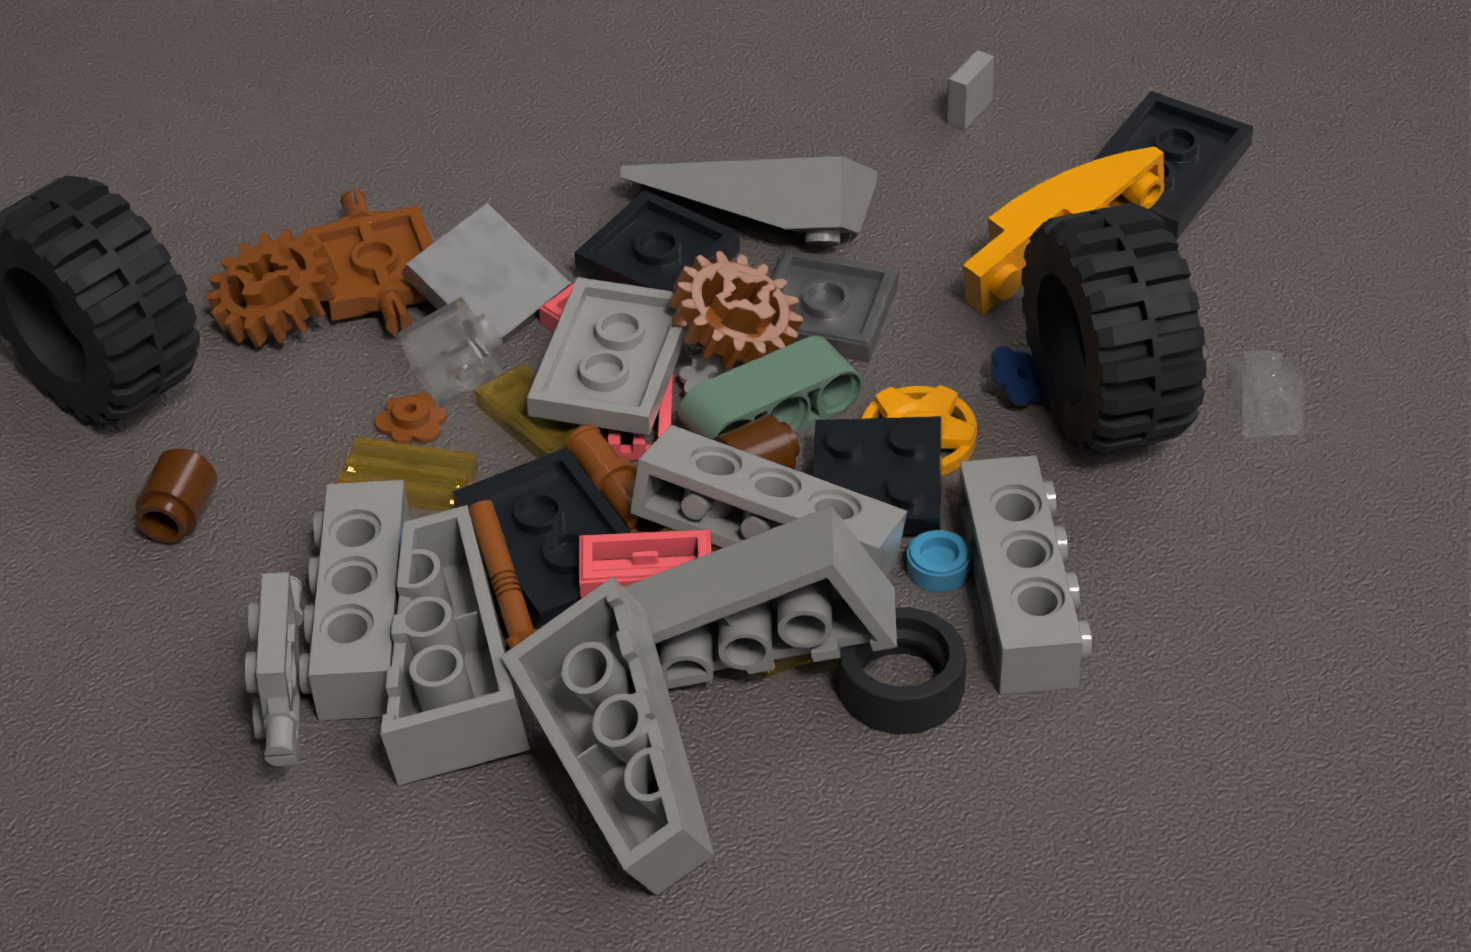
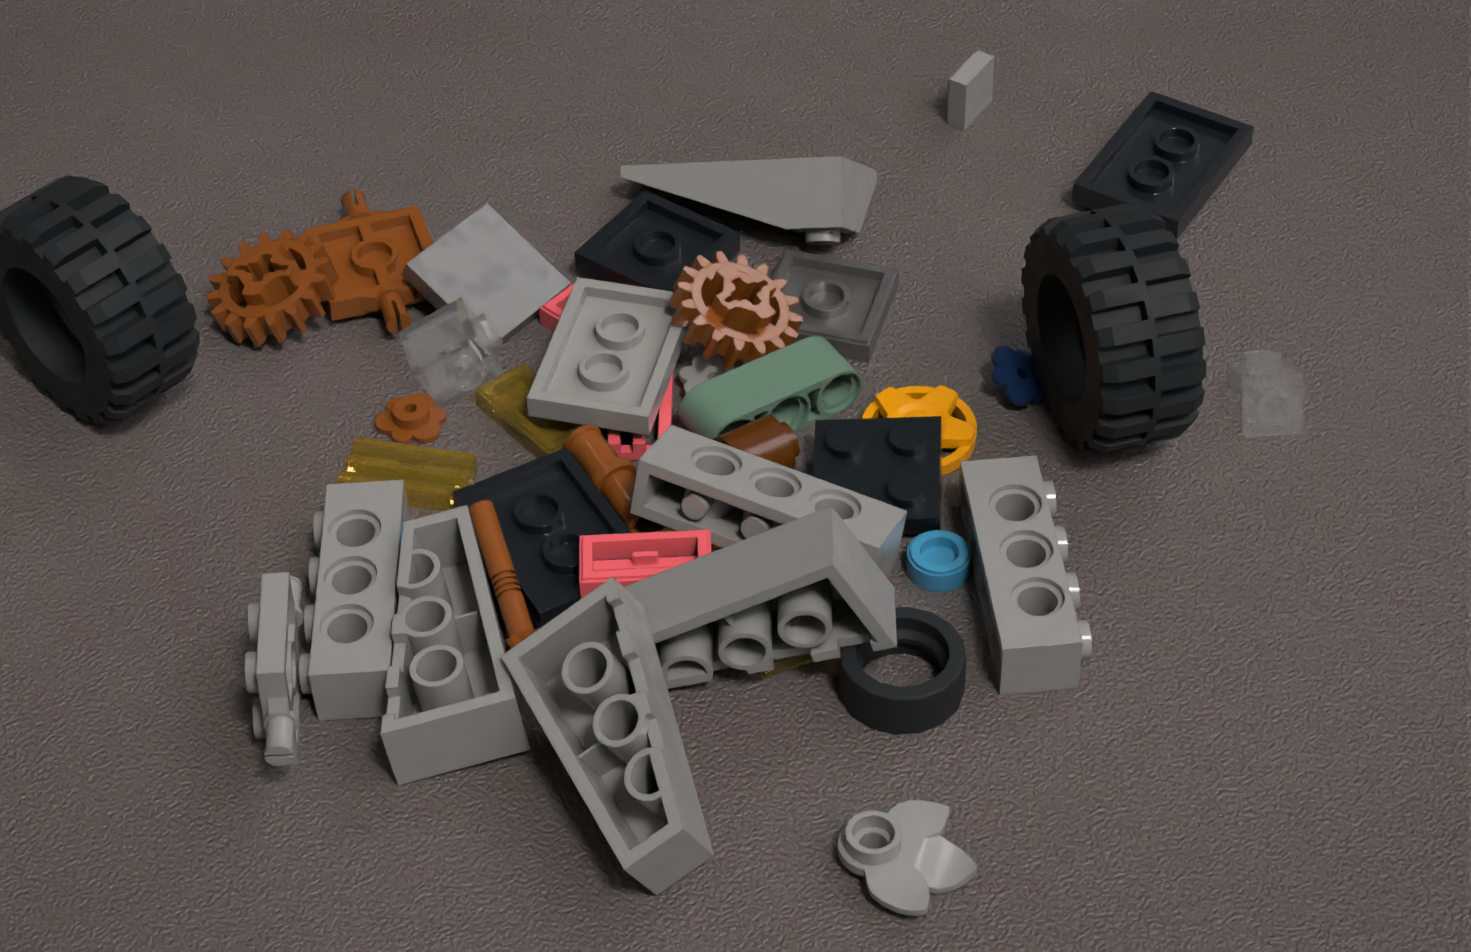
(175, 495): reddish brown brick -> none
(908, 855): none -> light grey plate
(1102, 183): light orange slope -> none

